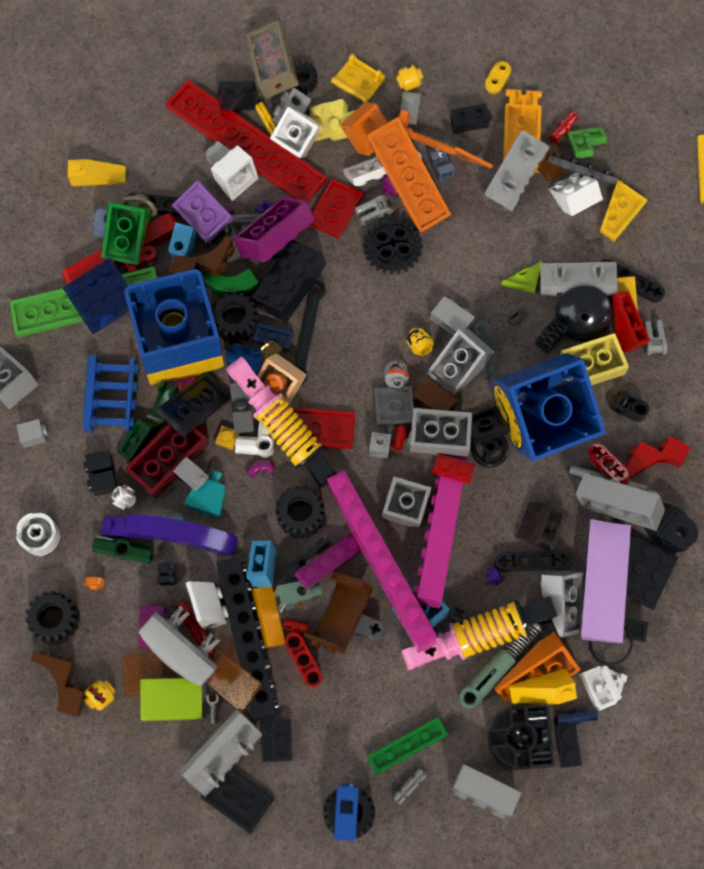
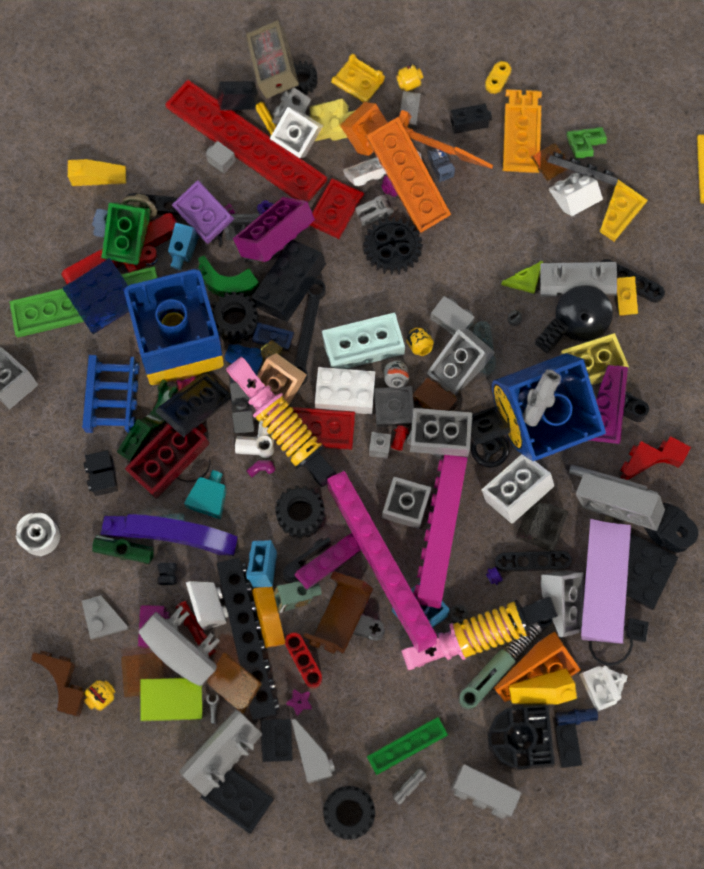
(32, 433): light grey brick -> none
(39, 608): black tyre -> none
(94, 583): orange tile -> none
(101, 618): none -> light grey wing
(123, 497): white gear -> none
(191, 474): light grey brick -> none
(210, 263): reddish brown arch -> none
(226, 438): yellow plate -> none
(234, 172): white slope -> none
(276, 382): orange tile -> none
(294, 702): none -> magenta plate
(296, 626): red pin -> none
(314, 759): none -> light grey slope
(345, 390): none -> white brick
(346, 812): blue brick -> none
(366, 331): none -> light aqua brick
(453, 468): red plate -> none
(516, 170): light grey piece -> none
(518, 488): none -> white brick
(541, 397): none -> light grey piece
(564, 127): red pin -> none
(606, 456): red beam -> none
(611, 403): none -> magenta wing
(628, 324): red slope -> none
(657, 344): light grey piece -> none

